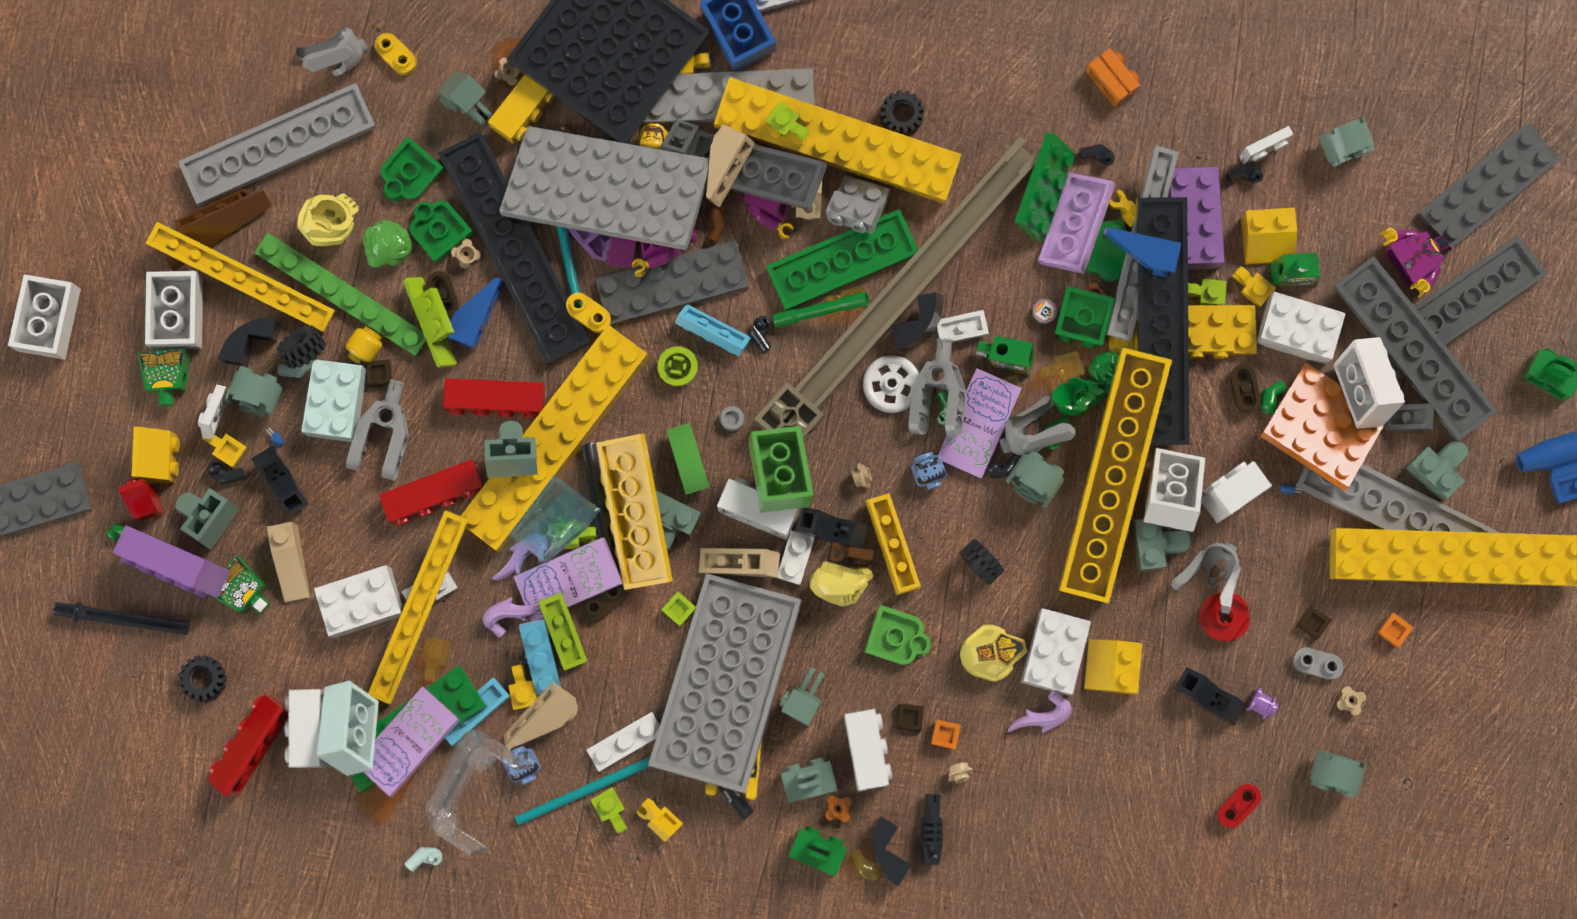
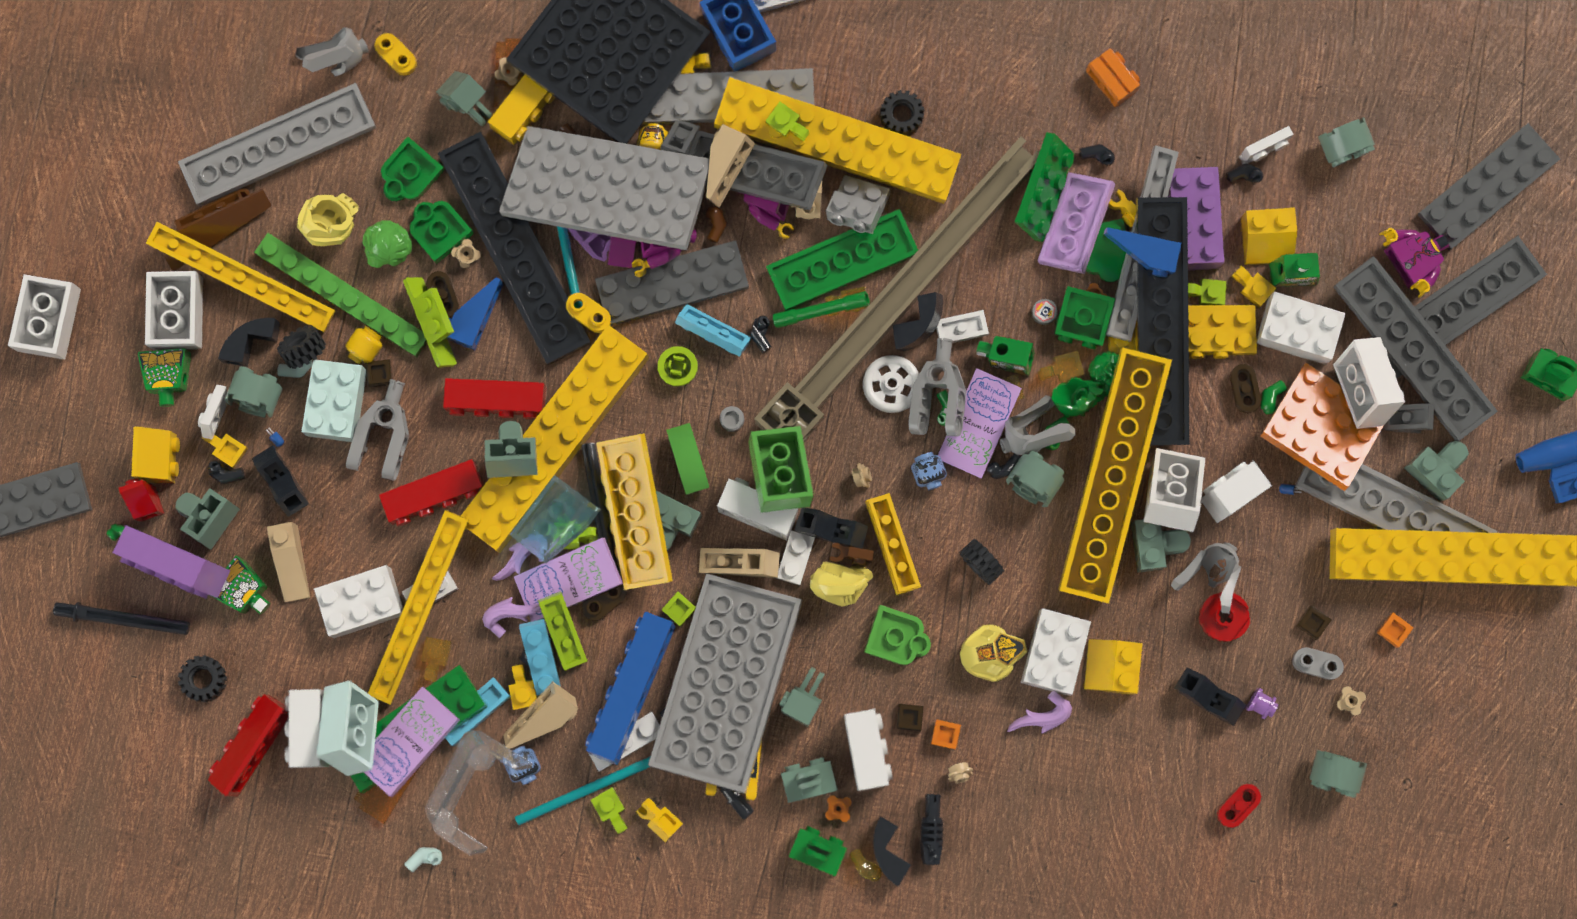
(630, 688): none -> blue brick

